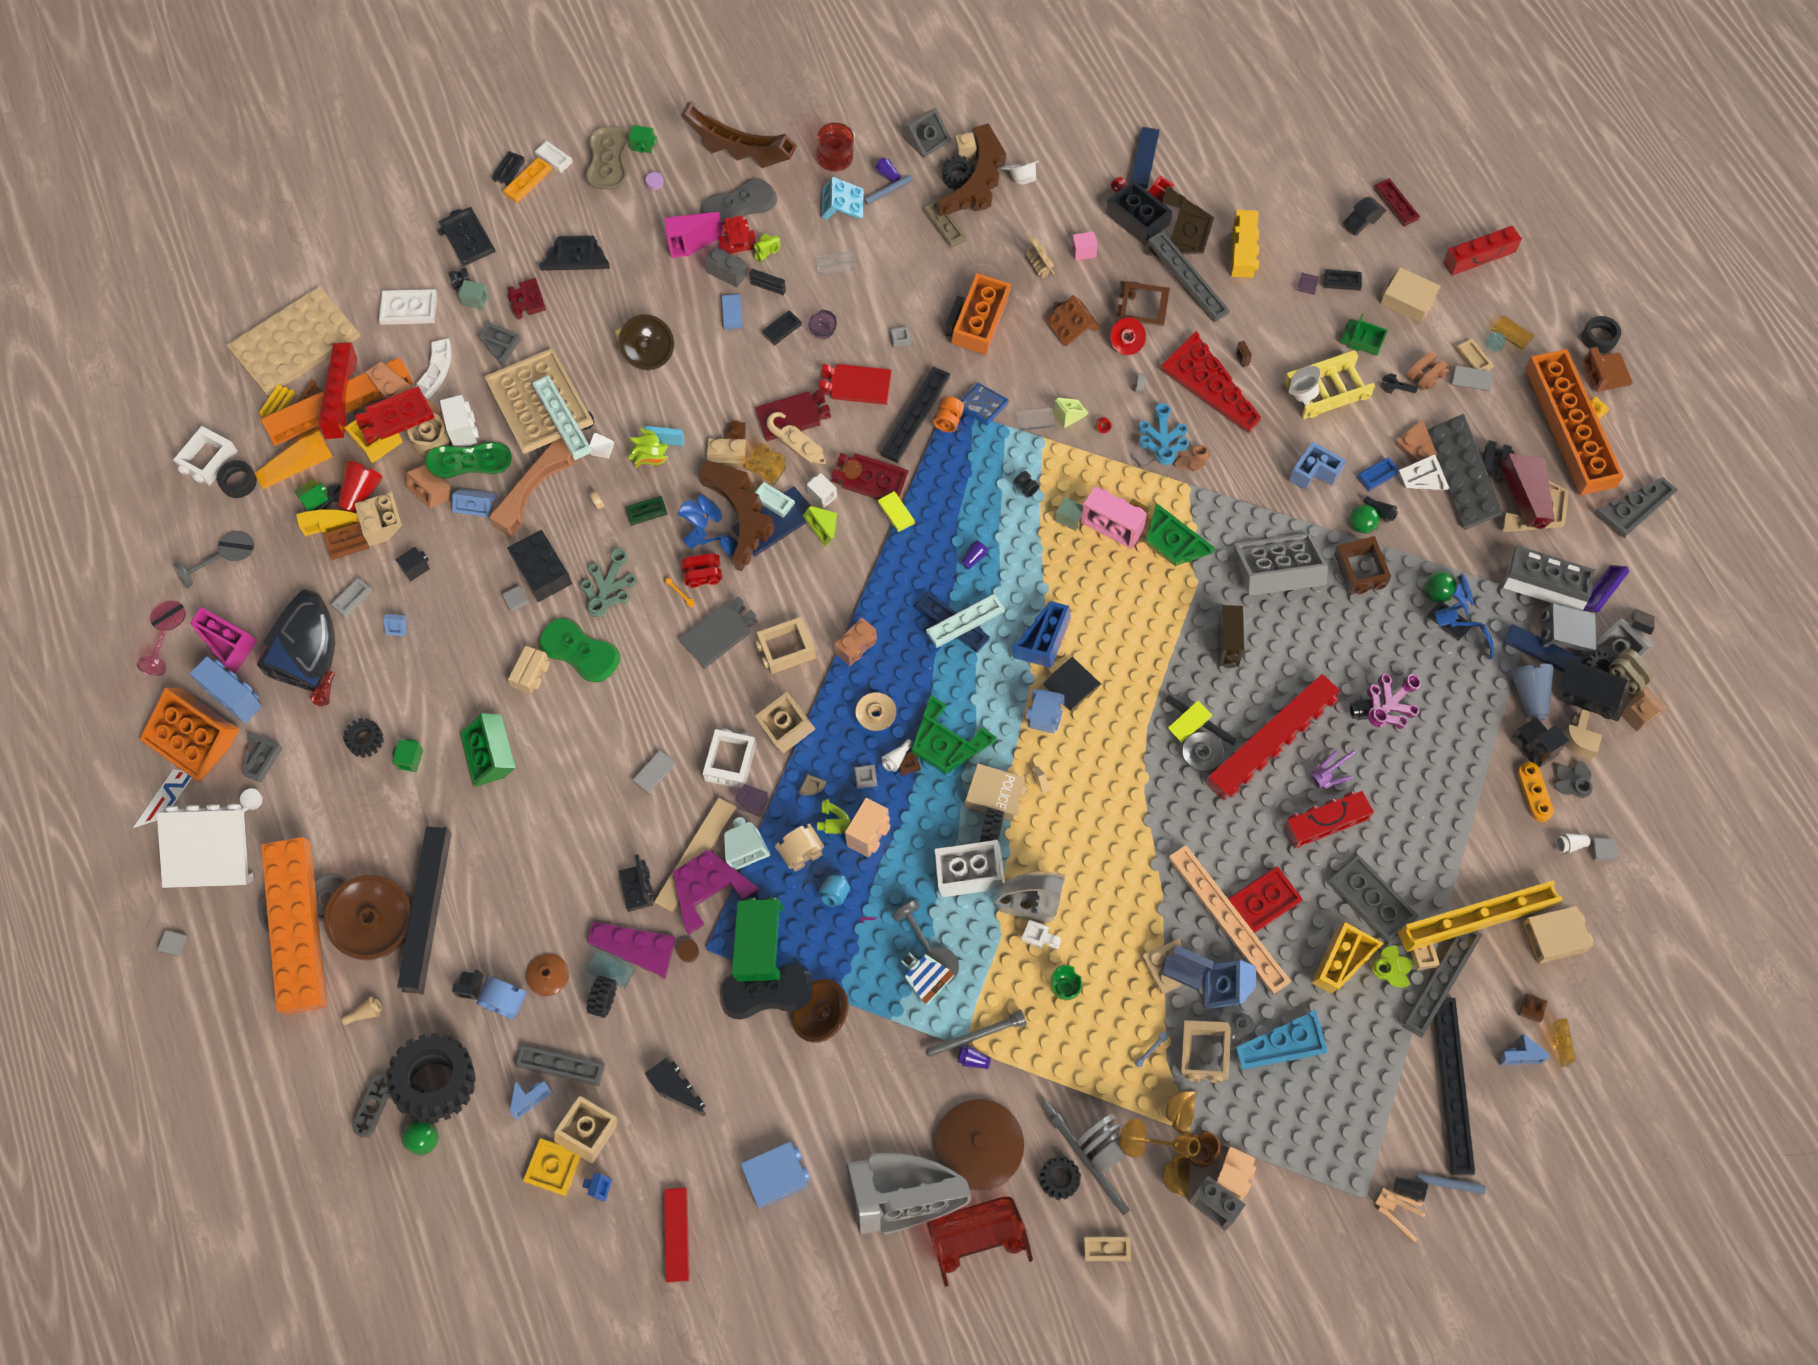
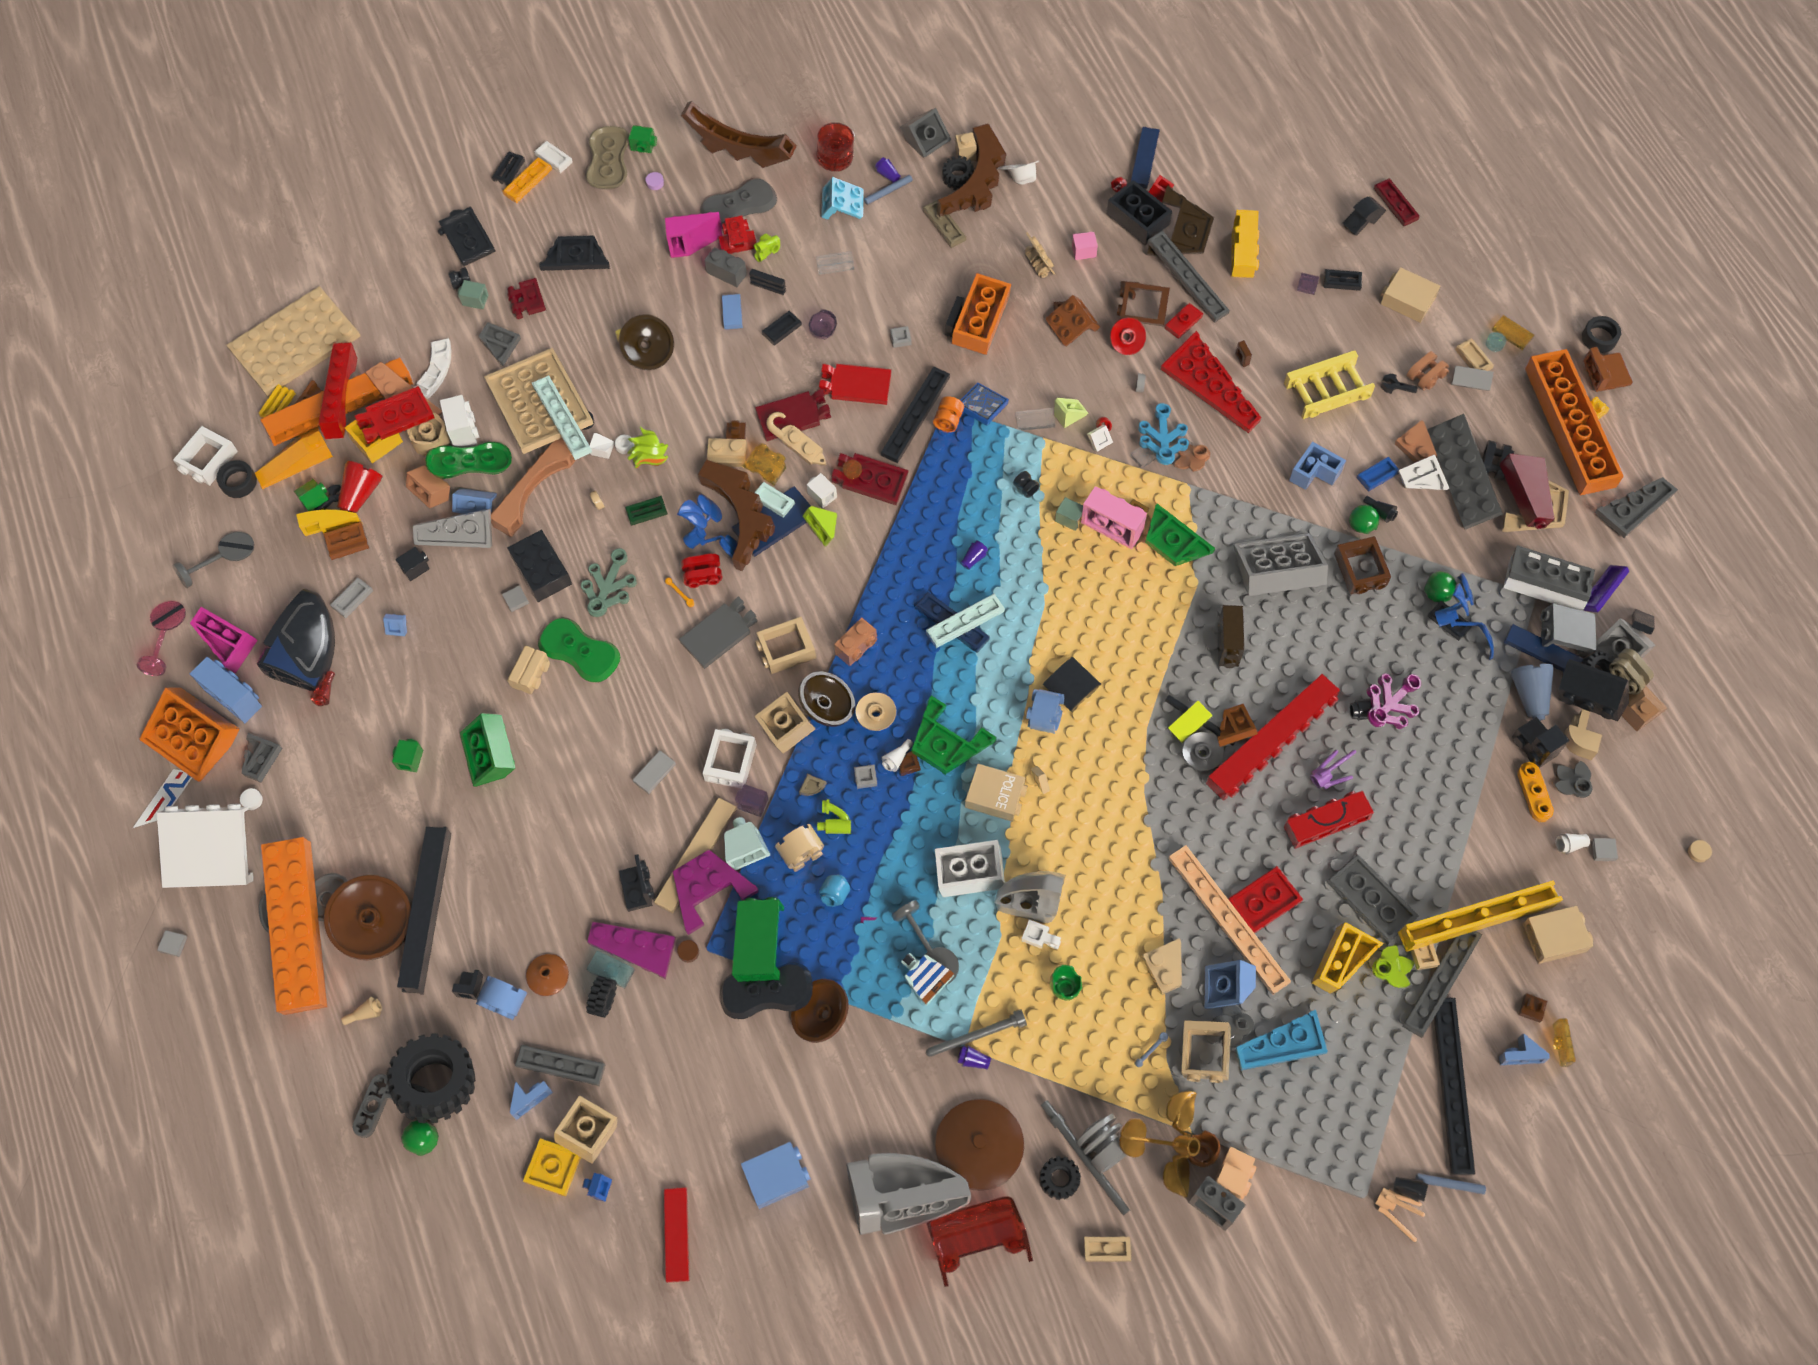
(370, 745): black tyre -> none
(378, 518): tan slope -> none
(408, 306): white tile -> none
(460, 531): none -> light grey wing
(622, 444): none -> white tile
(668, 435): medium azure tile -> none
(669, 1085): black slope -> none
(826, 698): none -> dark brown dish
(867, 828): light nougat brick -> none
(896, 511): neon yellow tile -> none
(992, 825): black tyre -> none
(1044, 636): blue wedge -> none
(1100, 437): none -> white plate
(1184, 320): none -> red plate
(1185, 966): dark blue panel -> none
(1236, 725): none -> dark orange wing
(1305, 384): white piece -> none
(1363, 336): green piece -> none
(1482, 250): red brick -> none
(1700, 851): none -> tan tile

